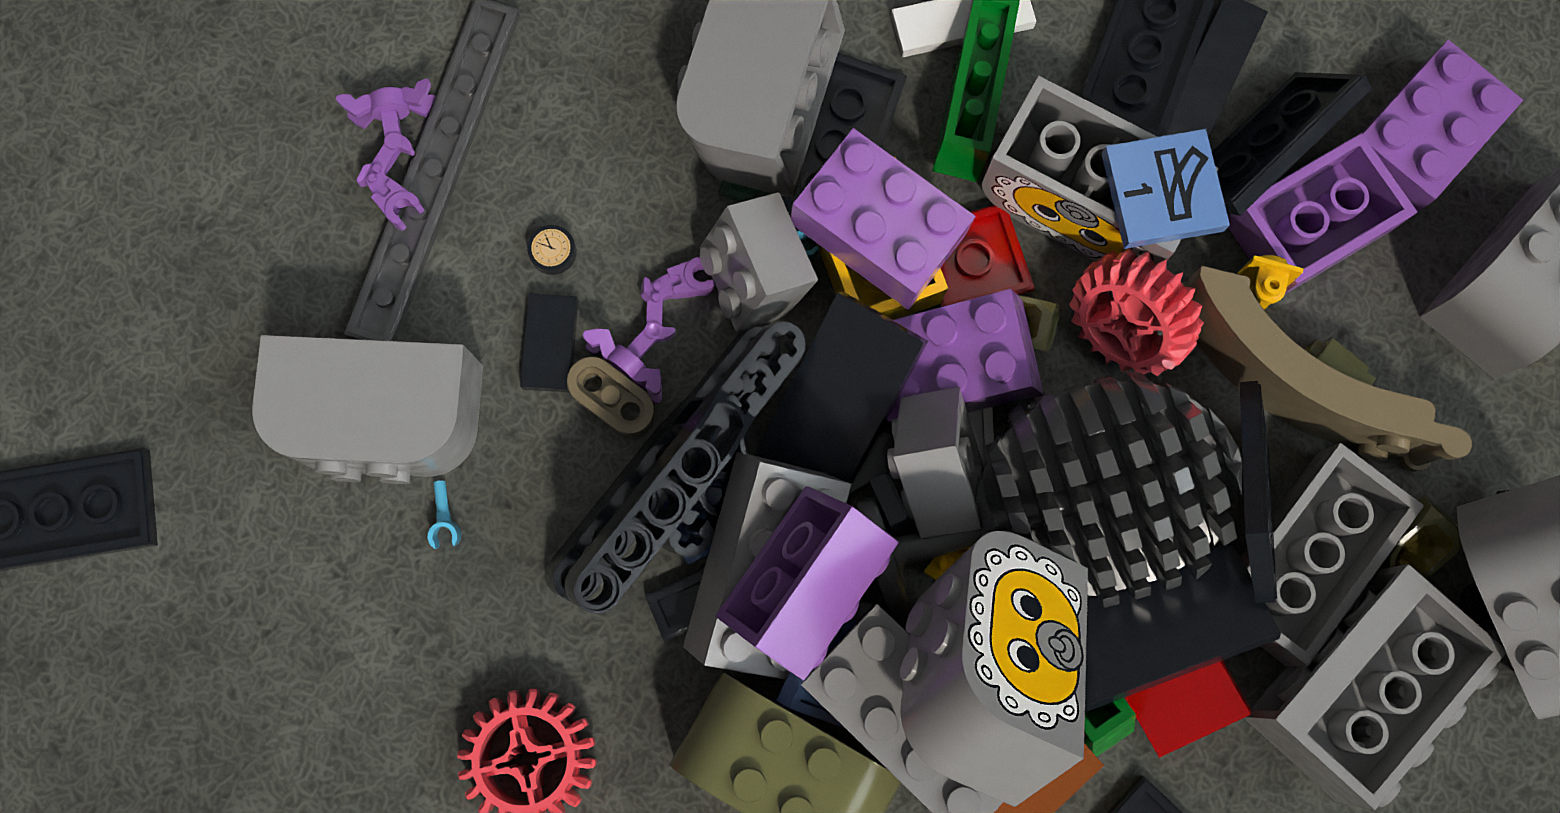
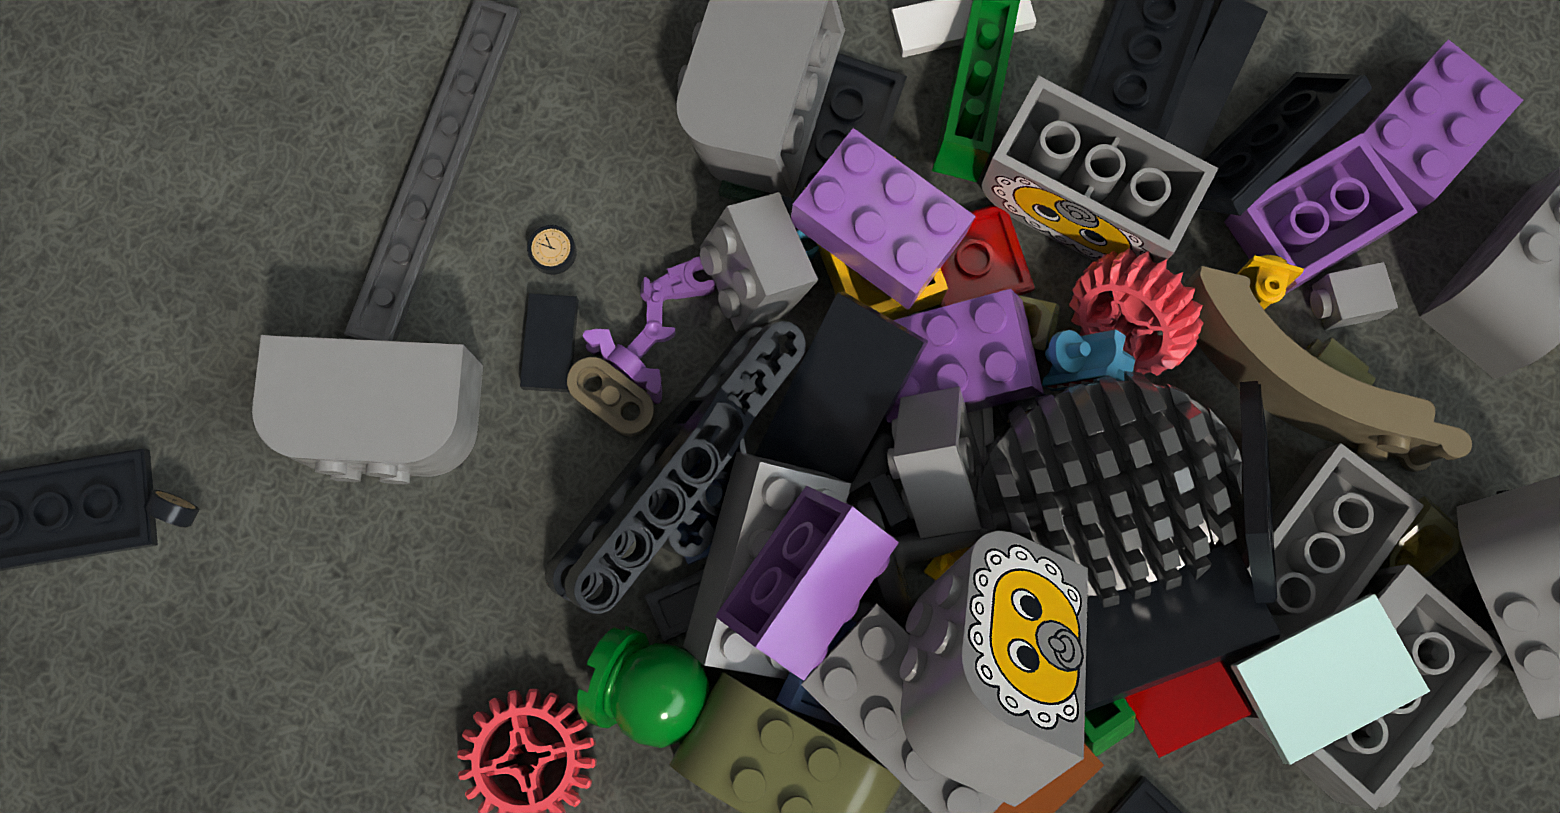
(170, 508): none -> black tile
(389, 106): medium lavender piece -> none
(443, 517): medium azure hand -> none
(644, 688): none -> green tile
(1086, 358): none -> medium azure hips
(1165, 188): medium blue tile -> none
(1329, 679): none -> light aqua tile
(1353, 296): none -> light grey brick

